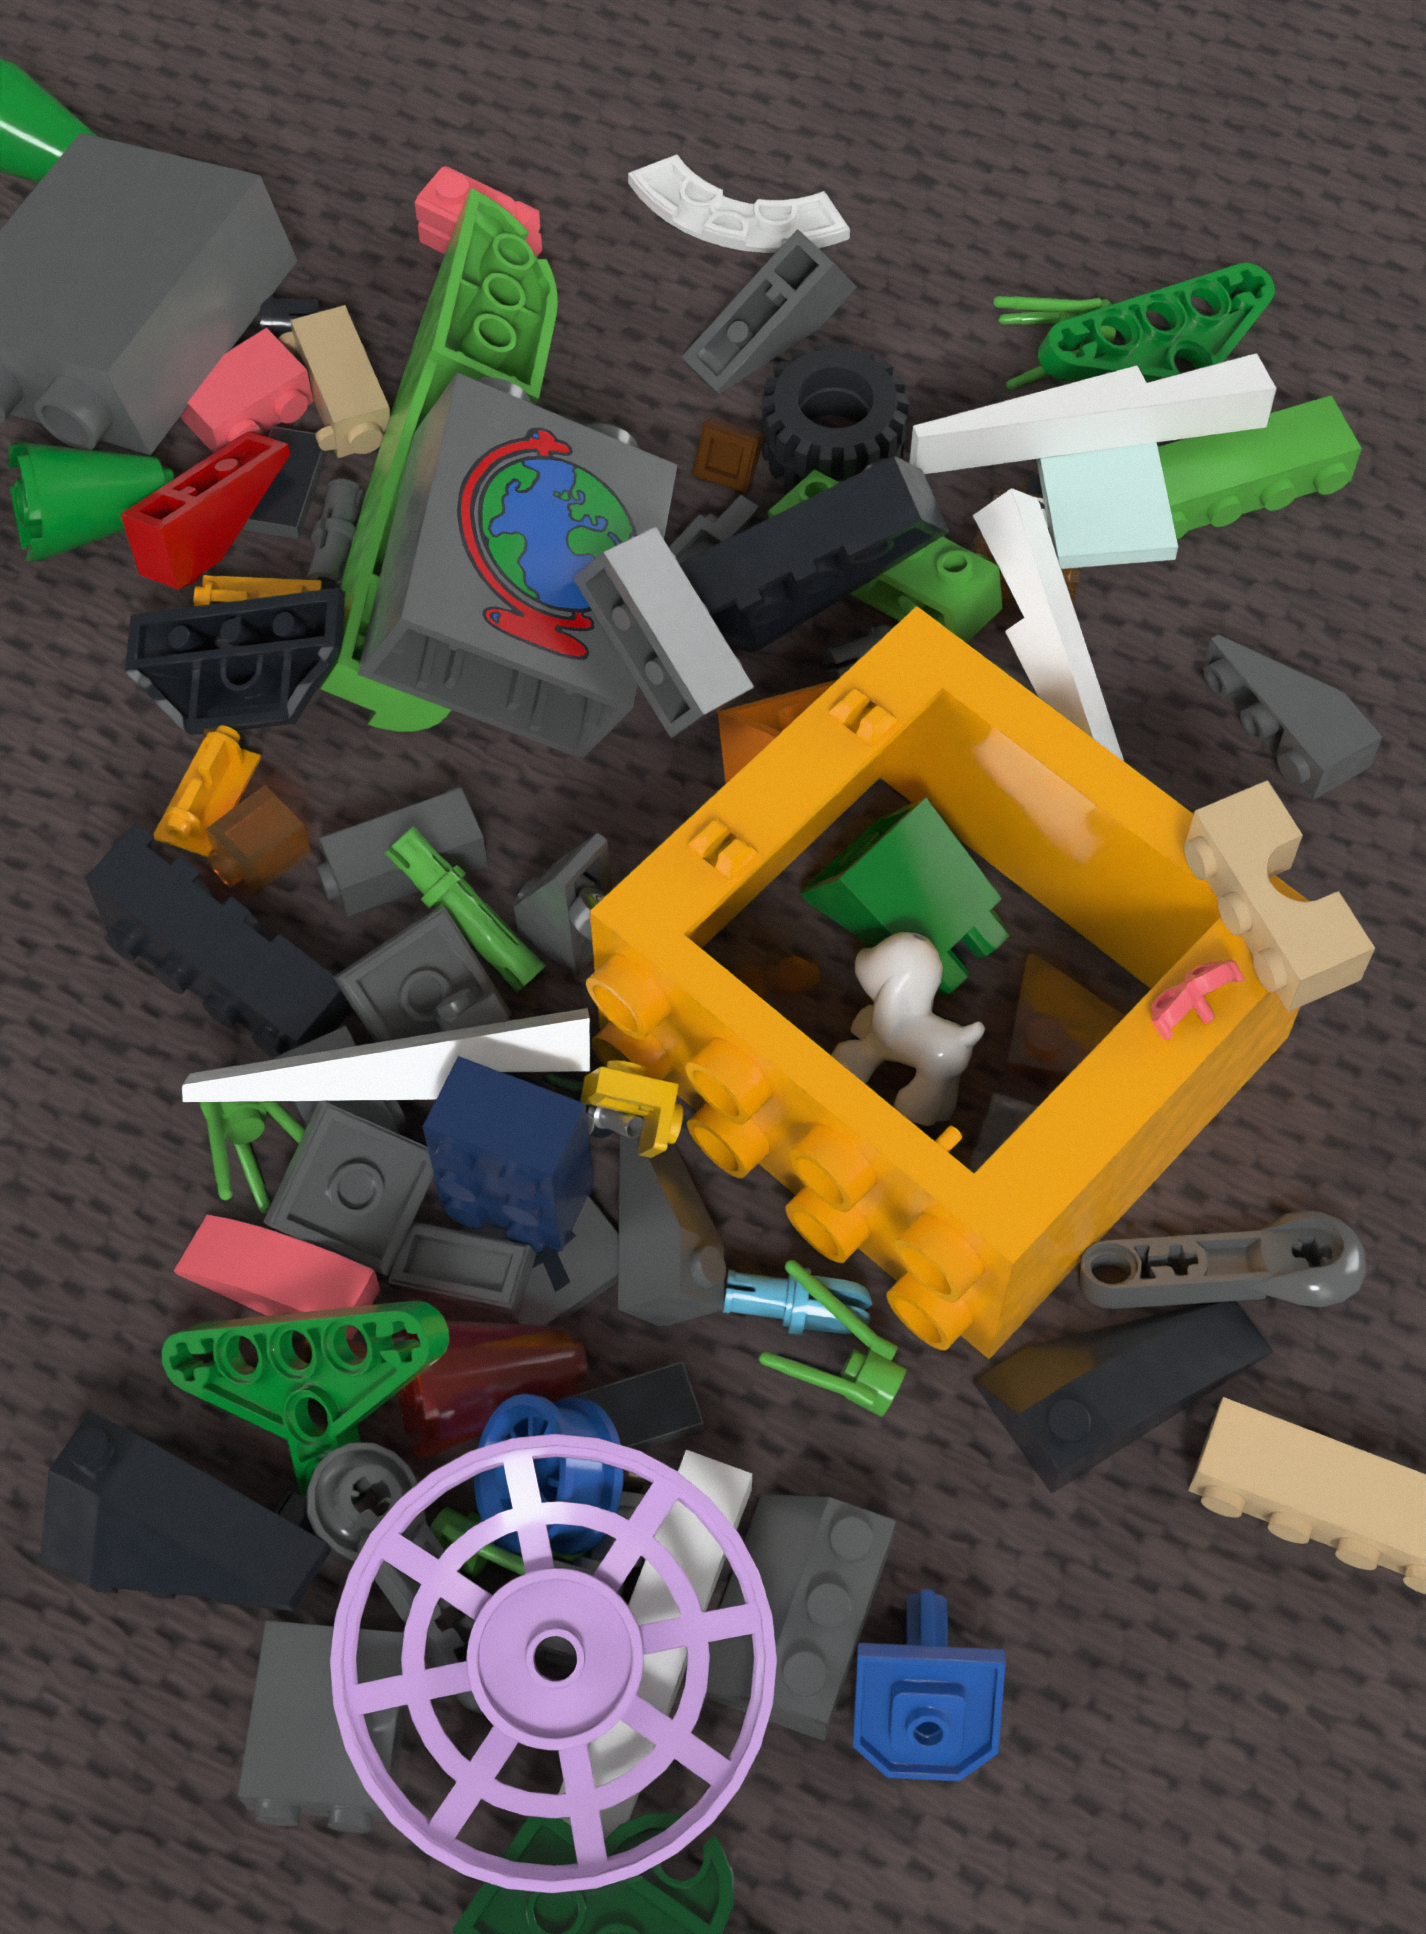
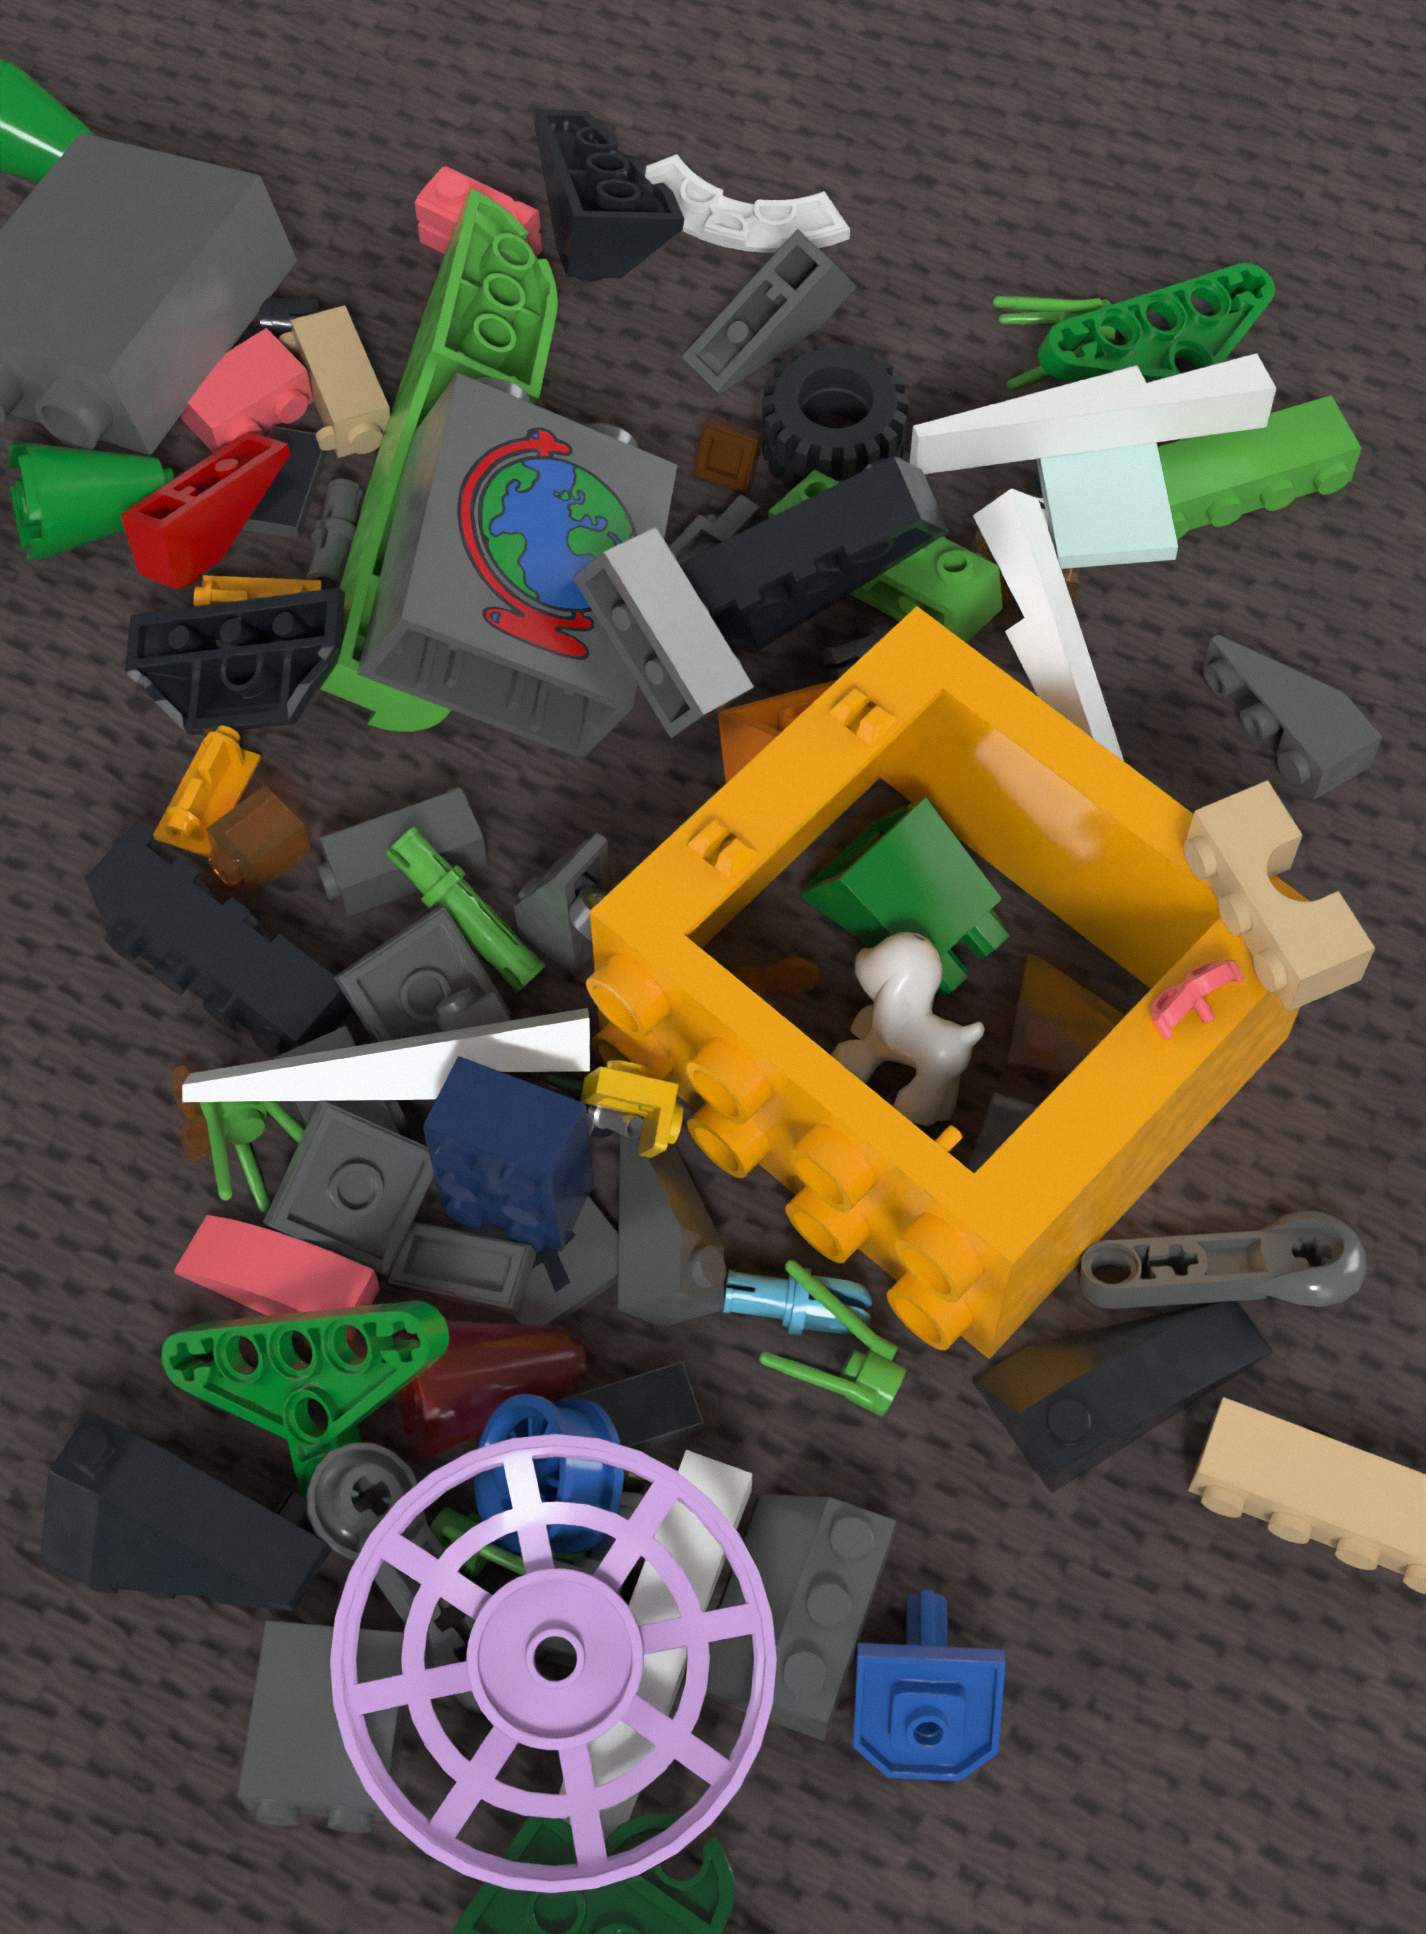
(194, 1129): none -> clear orange piece
(599, 201): none -> black wedge

